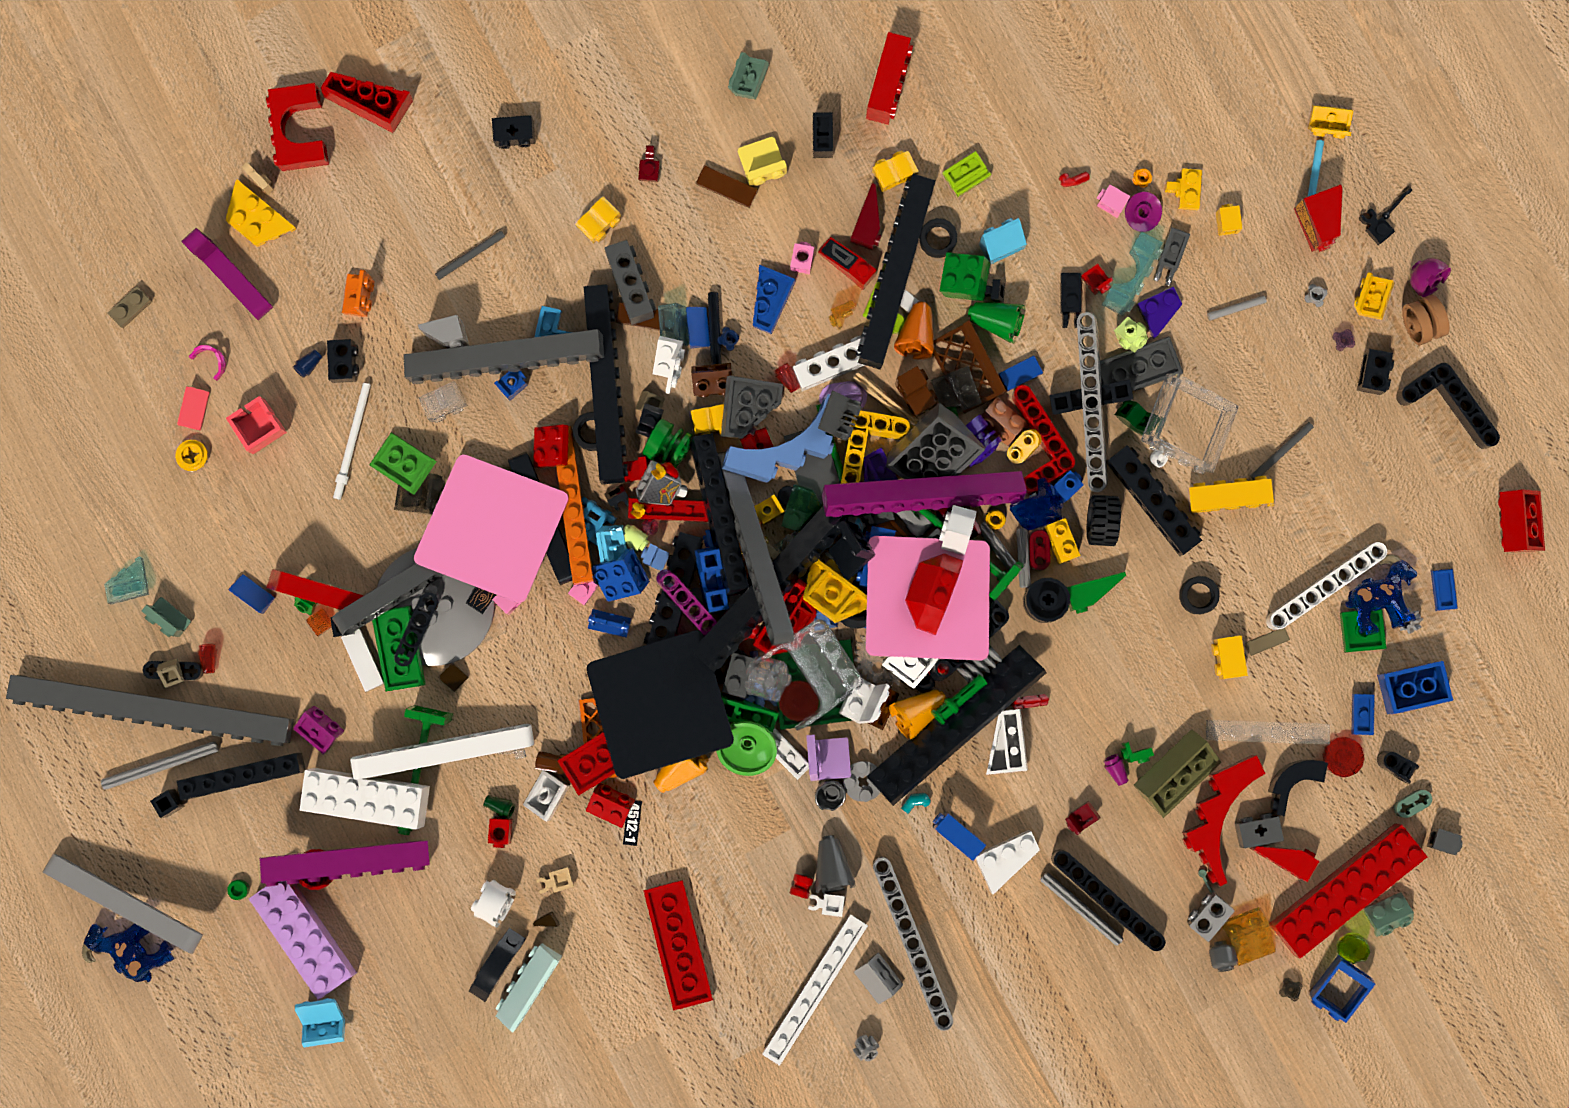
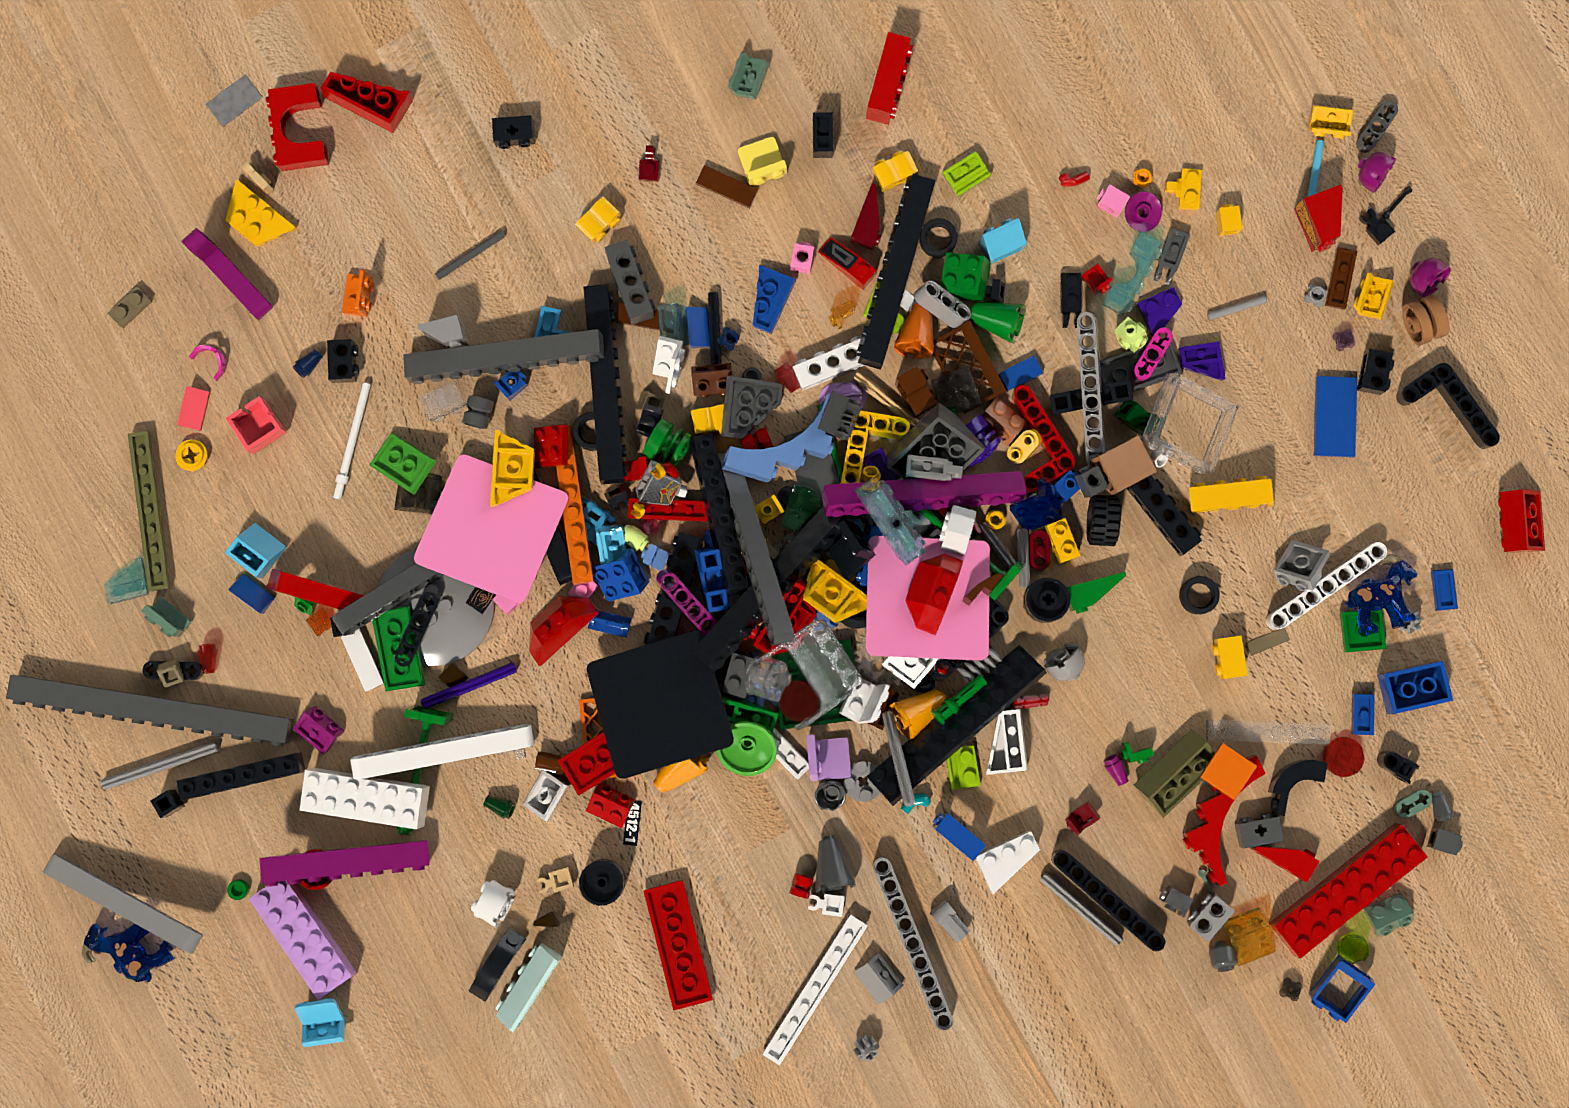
(149, 511): none -> olive plate
(233, 100): none -> flat silver sticker
(256, 550): none -> medium azure slope
(468, 685): none -> dark purple axle
(477, 412): none -> dark grey wheel
(505, 824): red brick -> none
(510, 469): none -> yellow wing
(558, 625): none -> red wedge
(597, 893): none -> black wheel
(752, 373): none -> dark grey plate
(870, 472): none -> yellow plate
(890, 520): none -> clear light blue brick
(898, 758): none -> light grey axle
(932, 468): none -> light grey hinge
(942, 304): none -> light grey beam
(947, 917): none -> light grey piece
(963, 768): none -> lime plate
(985, 586): none -> reddish brown slope
(1065, 664): none -> light grey cylinder
(1099, 482): none -> dark grey brick
(1125, 465): none -> medium nougat brick
(1149, 370): none -> dark pink beam
(1175, 901): none -> flat silver brick
(1203, 359): none -> dark purple wing
(1228, 771): none -> orange tile
(1283, 450): dark grey bar -> none
(1301, 565): none -> light grey plate
(1335, 416): none -> blue tile
(1341, 278): none -> reddish brown tile
(1370, 131): none -> dark grey beam
(1374, 170): none -> magenta cylinder
(1441, 807): none -> dark grey cone

